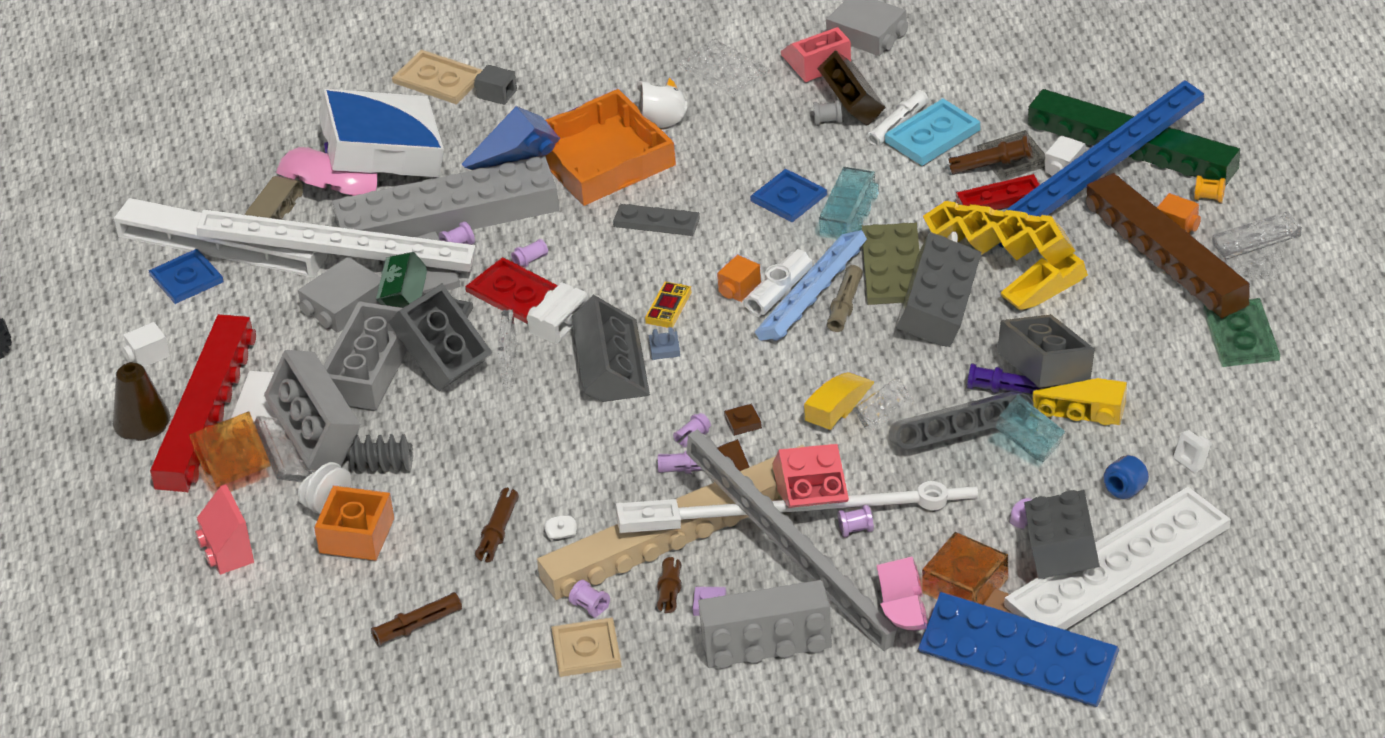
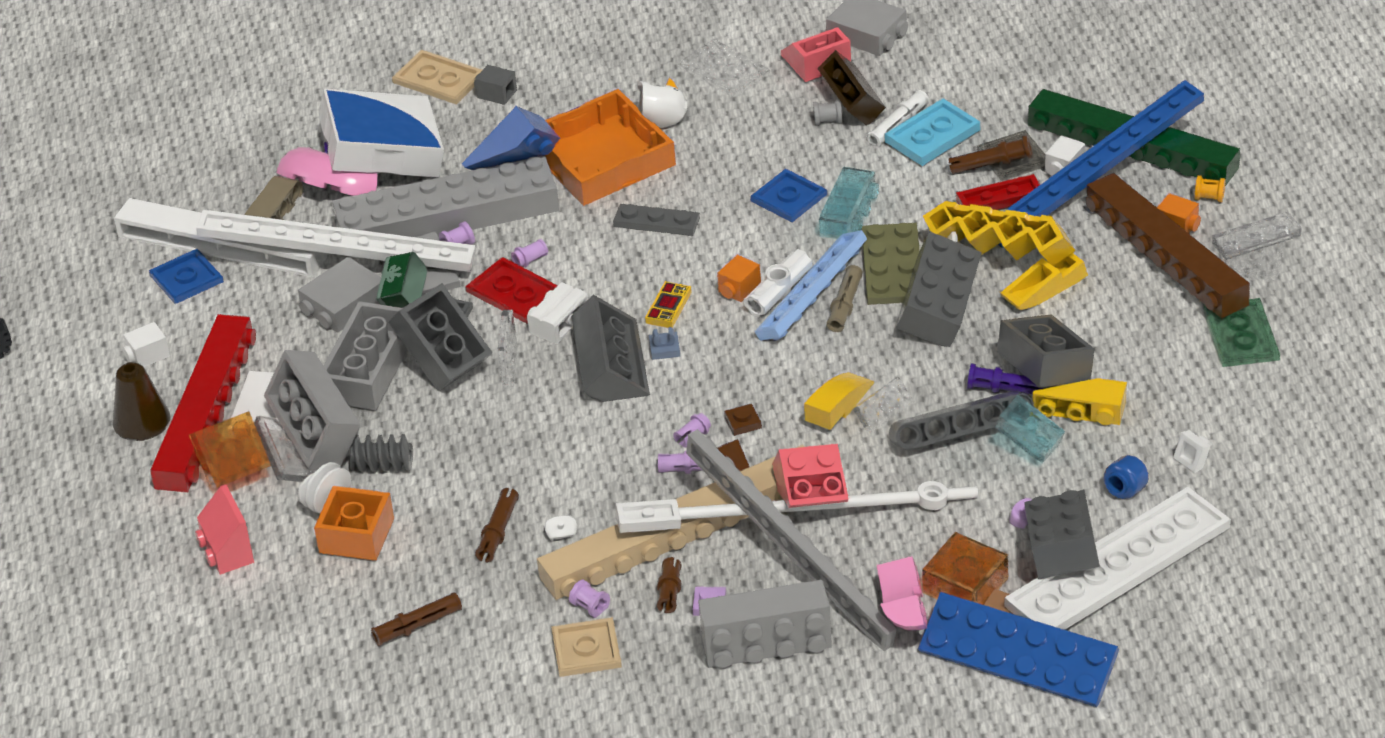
(855, 520): lavender bush -> none

